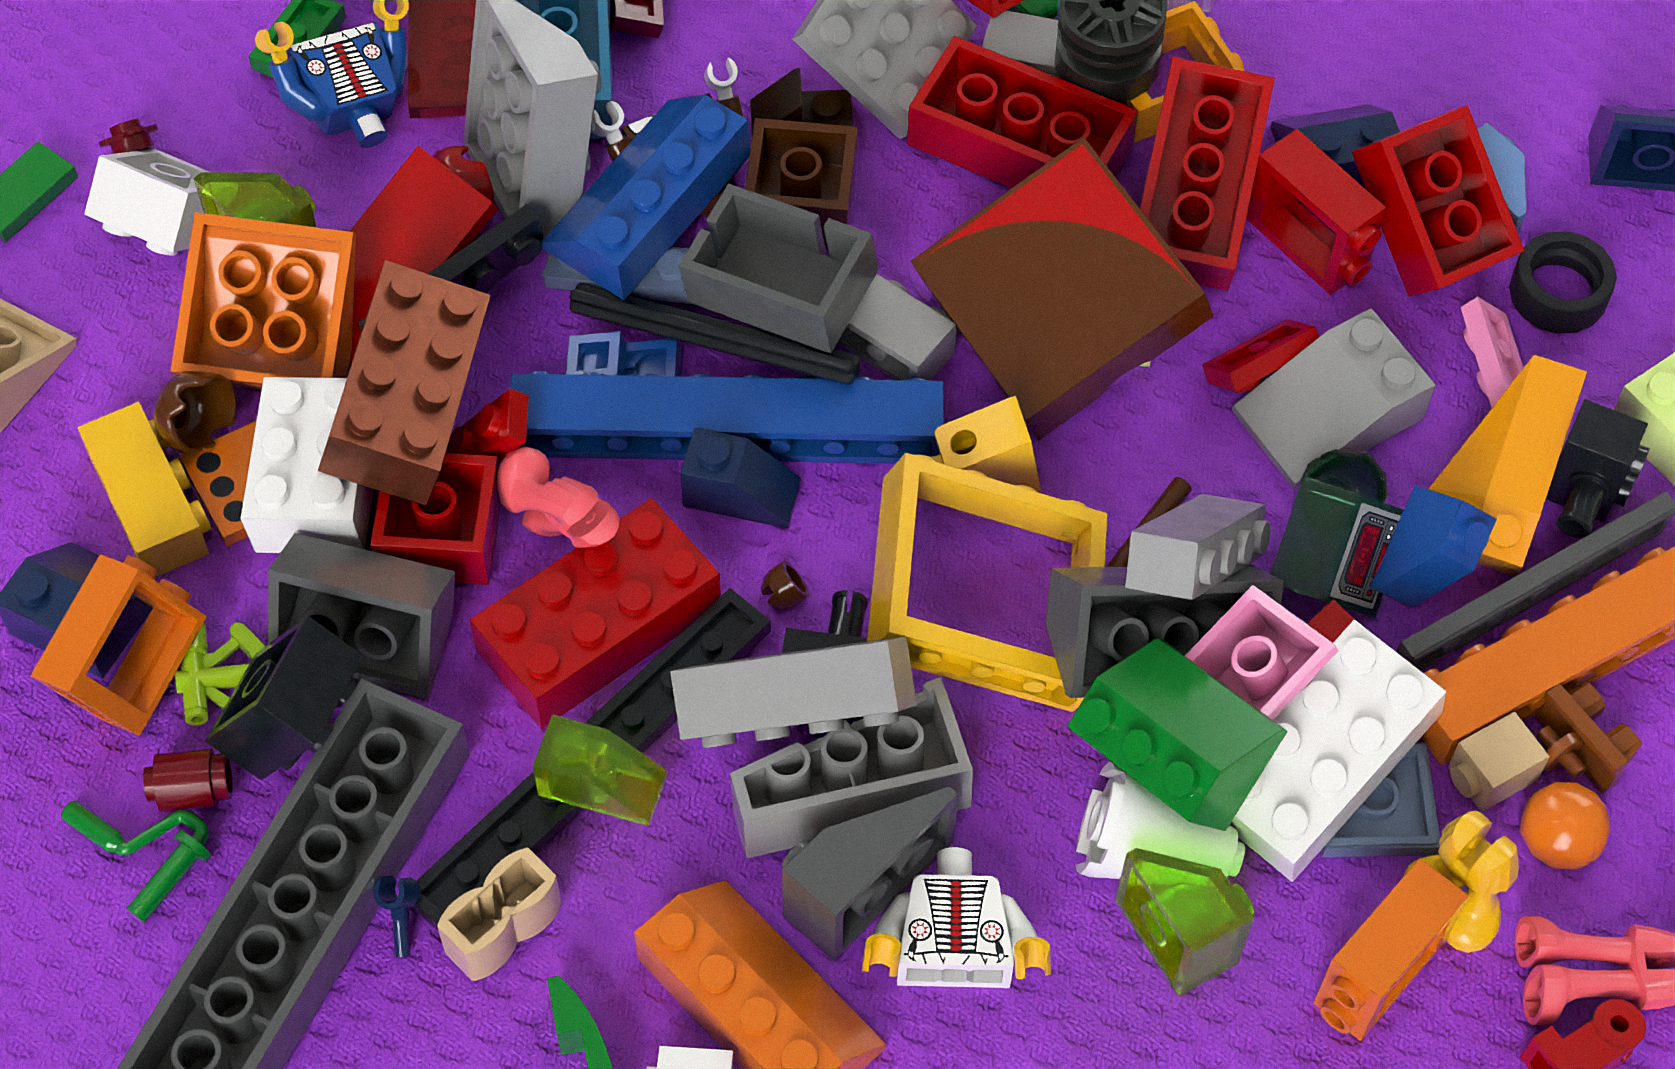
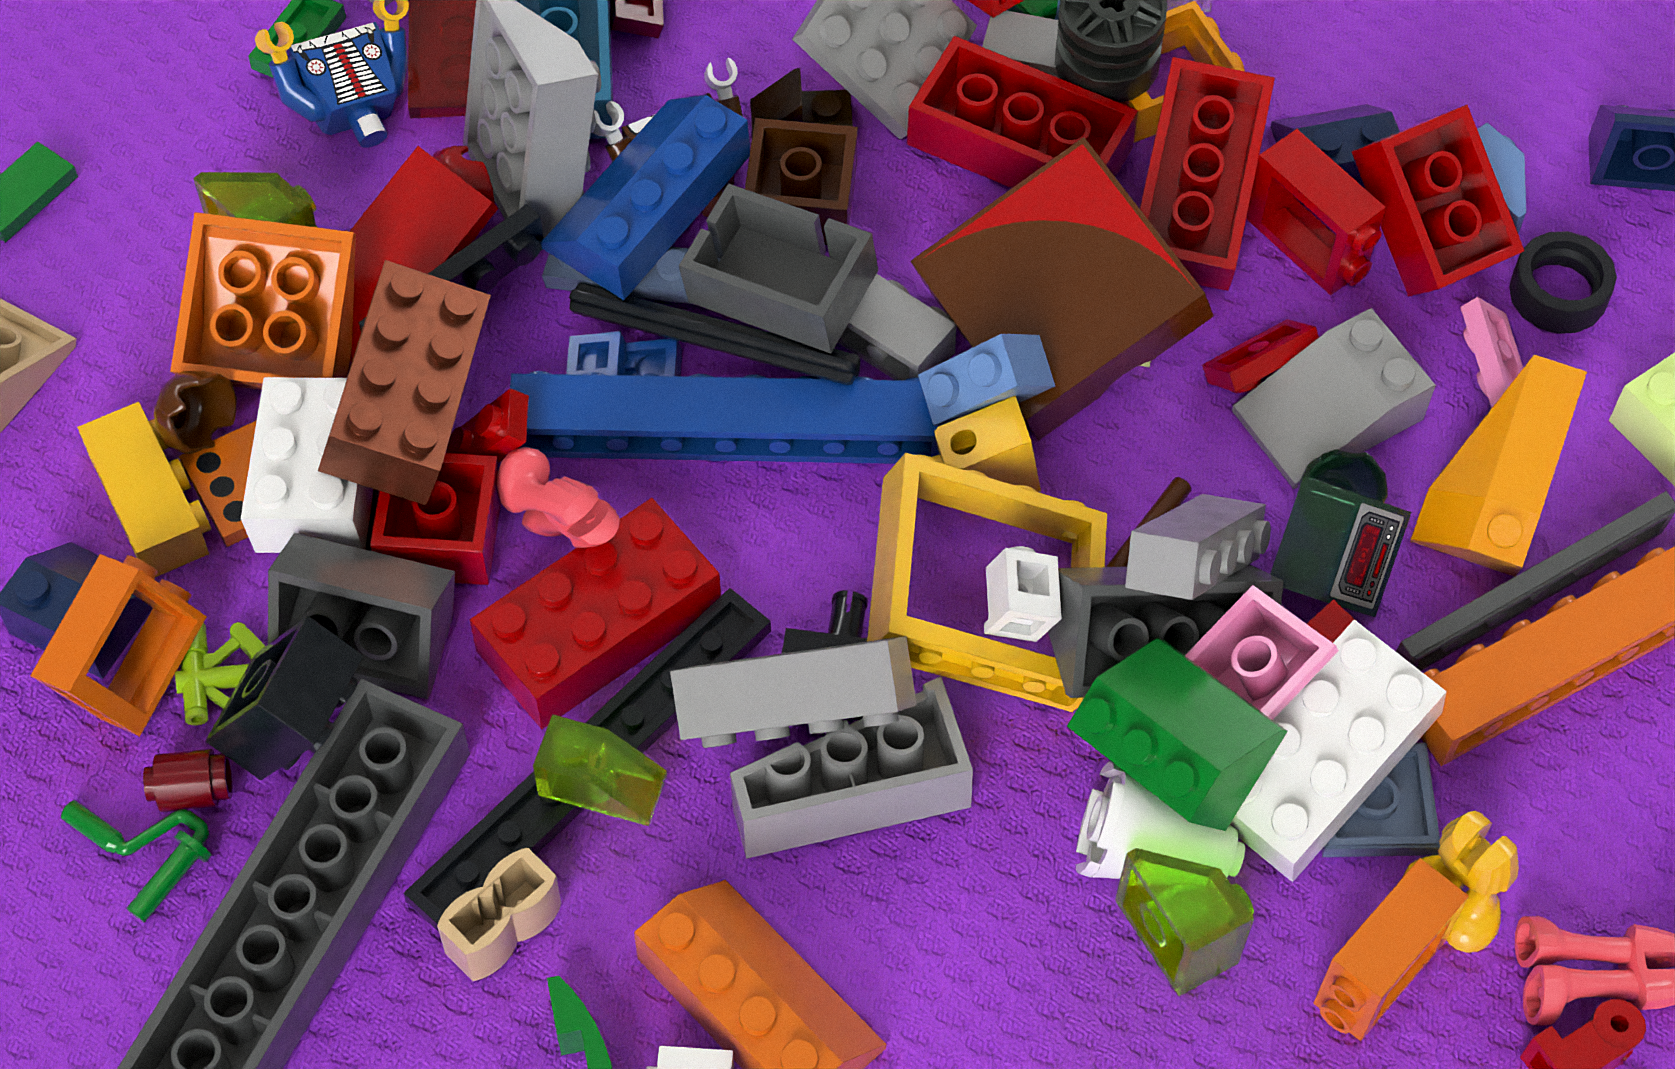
(129, 137): dark red plate -> none
(146, 198): white slope -> none
(386, 898): dark blue hand -> none
(737, 479): dark blue slope -> none
(786, 585): reddish brown hinge -> none
(861, 865): dark grey slope -> none
(955, 931): torso -> none
(986, 375): none -> medium blue piece
(1022, 594): none -> white brick
(1431, 546): blue slope -> none
(1497, 762): tan brick -> none
(1565, 825): orange hair -> none
(1578, 742): dark orange hips -> none
(1596, 467): black brick -> none

